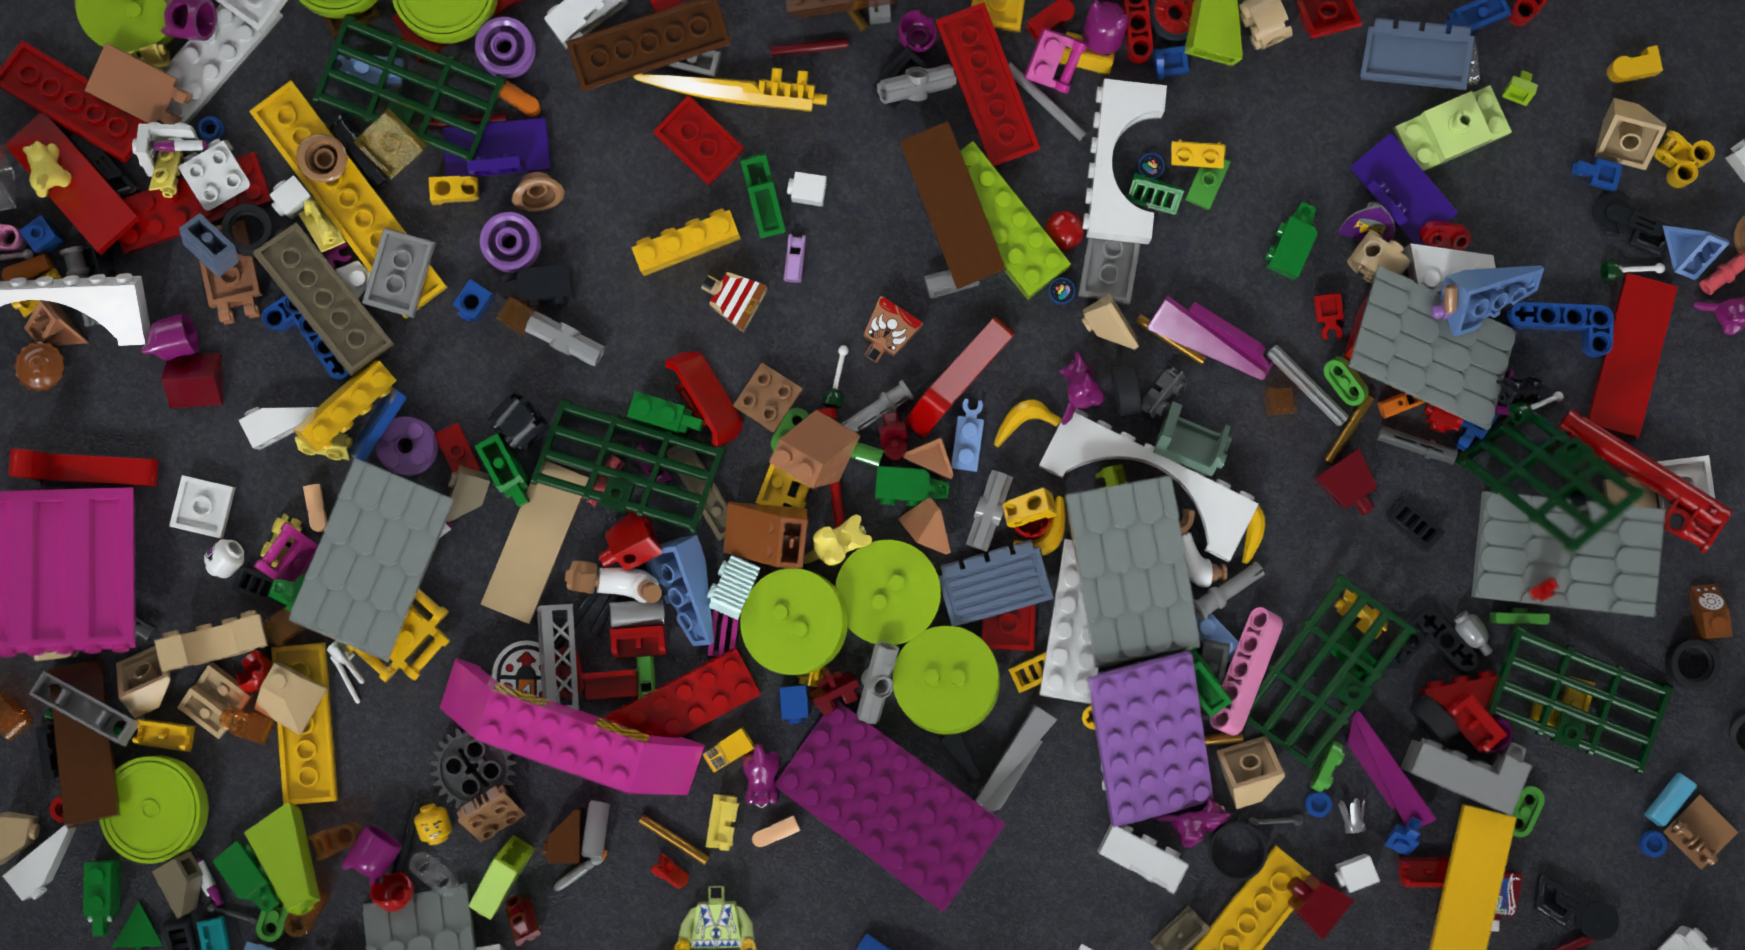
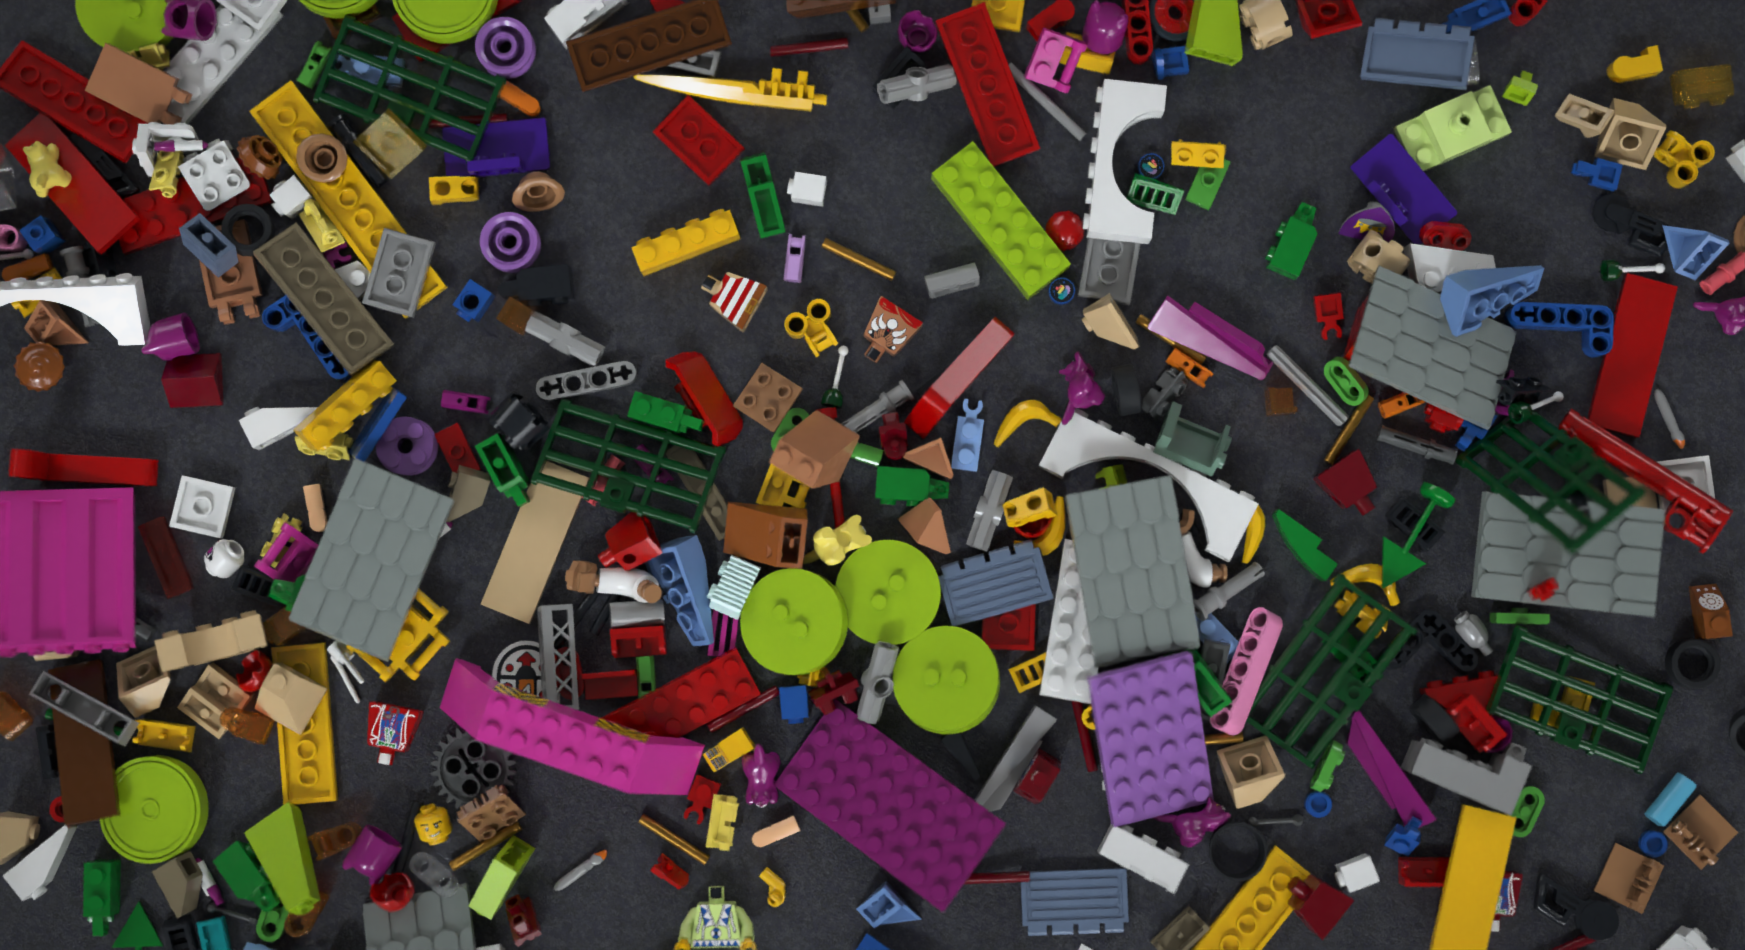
(166, 557): none -> clear red plate
(209, 121): blue plate -> none
(260, 156): none -> dark orange piece
(313, 69): none -> bright green bar
(391, 729): none -> torso
(461, 401): none -> magenta bar
(485, 846): none -> pearl gold bar
(566, 840): reddish brown slope -> none
(587, 385): none -> light grey beam
(595, 829): light grey brick -> none
(701, 796): none -> red plate
(743, 709): none -> dark red bar
(776, 887): none -> yellow arm
(814, 328): none -> yellow piece
(858, 259): none -> pearl gold bar
(886, 907): none -> medium blue slope
(953, 205): reddish brown tile -> none
(998, 877): none -> dark red bar
(1038, 777): none -> dark red torso
(1075, 898): none -> sand blue hinge
(1084, 737): none -> dark red bar
(1185, 364): none -> orange bar
(1303, 546): none -> green slope
(1354, 823): flat silver piece -> none
(1373, 574): none -> yellow piece
(1398, 561): none -> green piece
(1448, 305): medium nougat arm -> none
(1585, 115): none -> tan slope
(1628, 878): none -> medium nougat hinge
(1668, 416): none -> light grey piece
(1702, 84): none -> clear yellow brick

